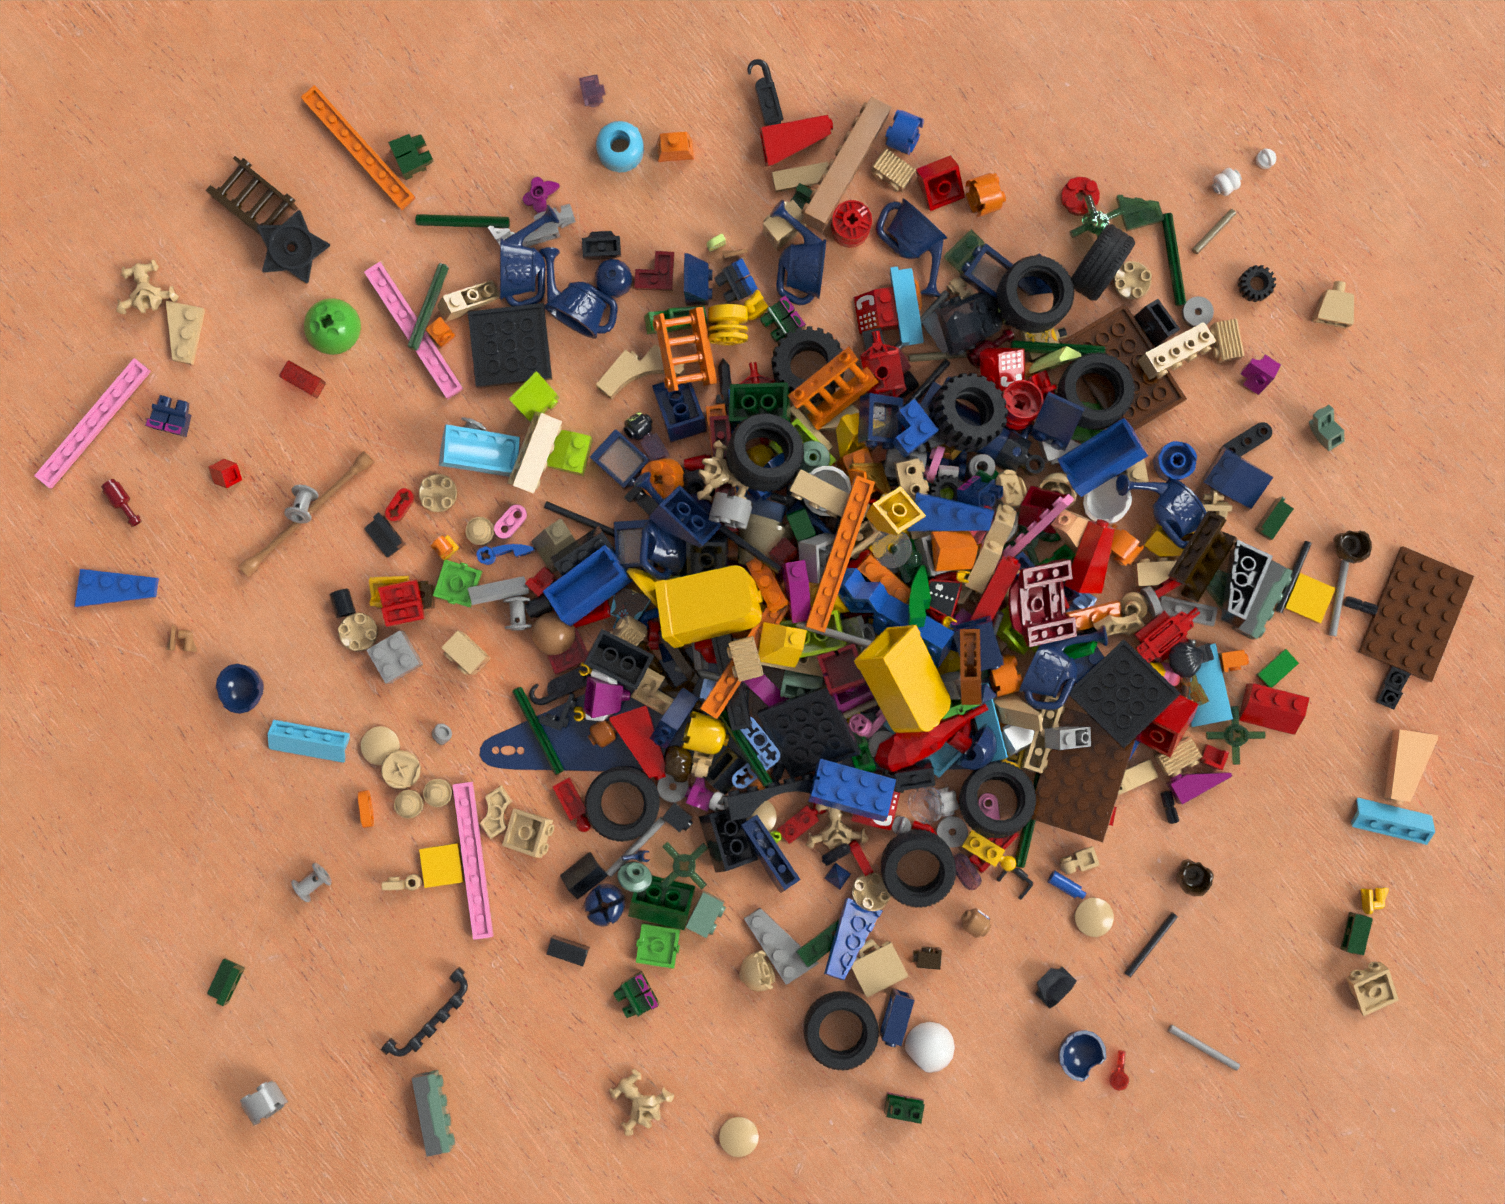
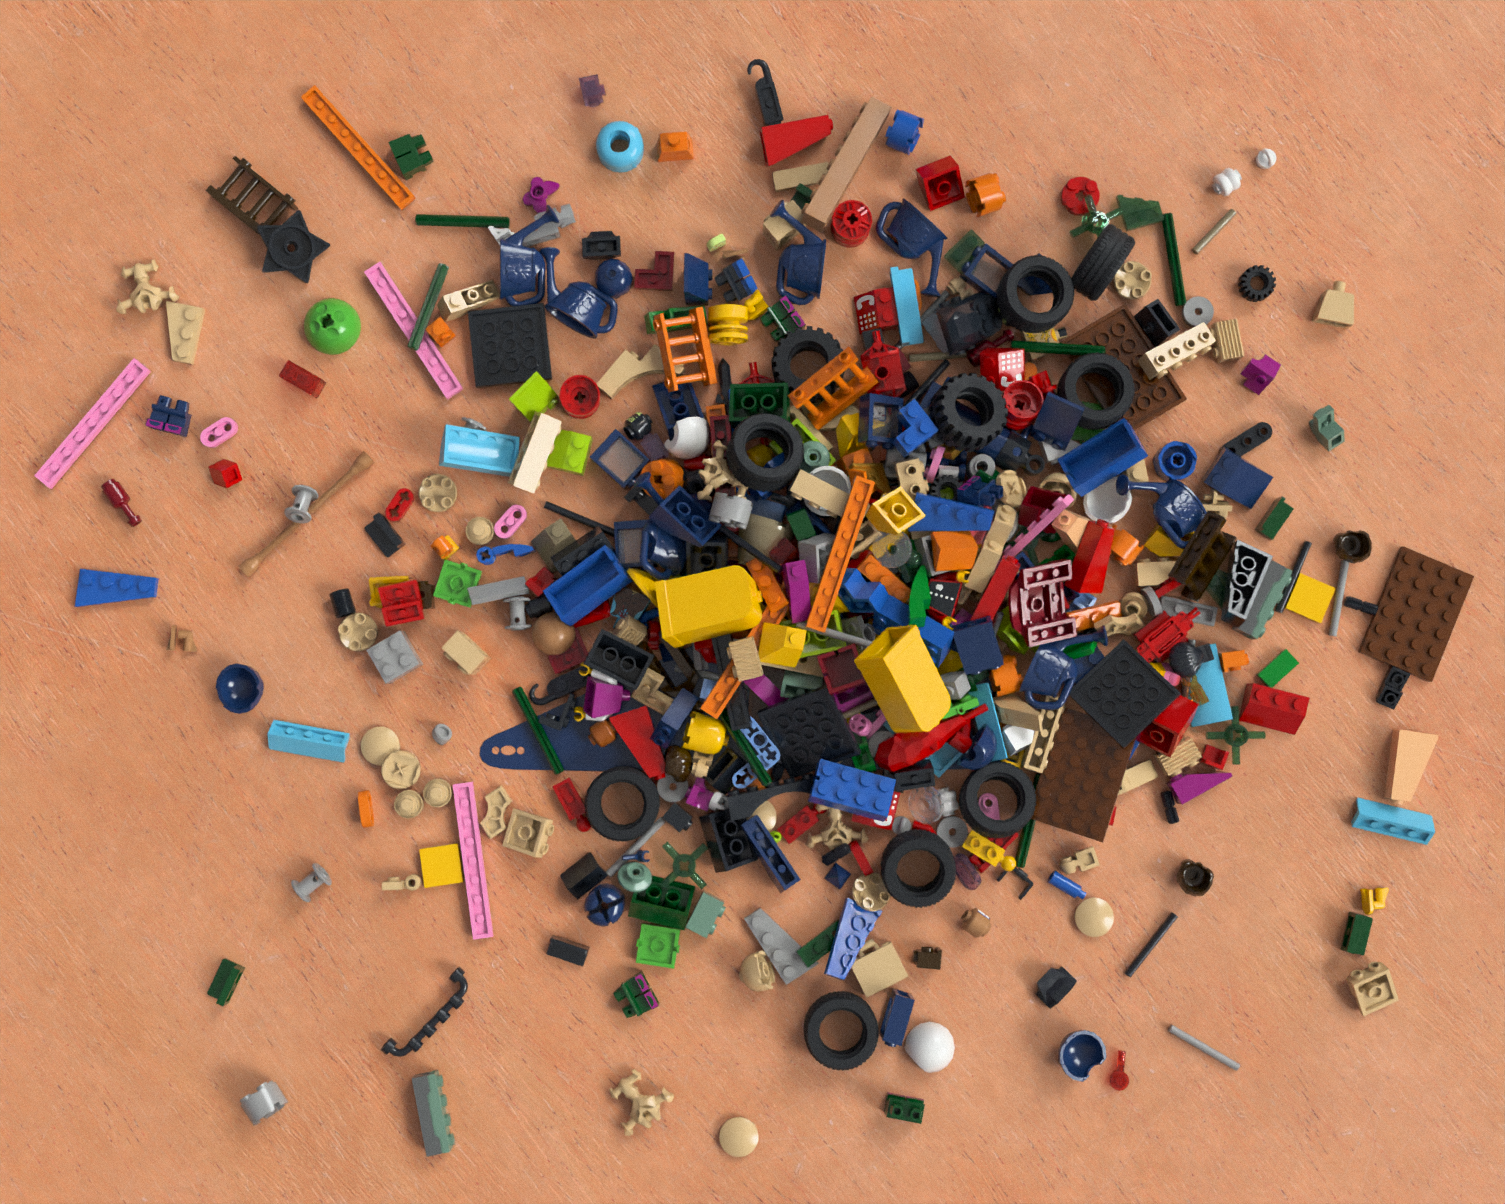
(218, 429): none -> bright pink plate
(571, 389): none -> red wheel
(690, 438): none -> white cylinder
(893, 171): tan brick -> none
(970, 667): dark orange arch -> none
(986, 693): dark blue slope -> none
(1054, 360): yellowish green slope -> none
(1067, 737): light grey slope -> none

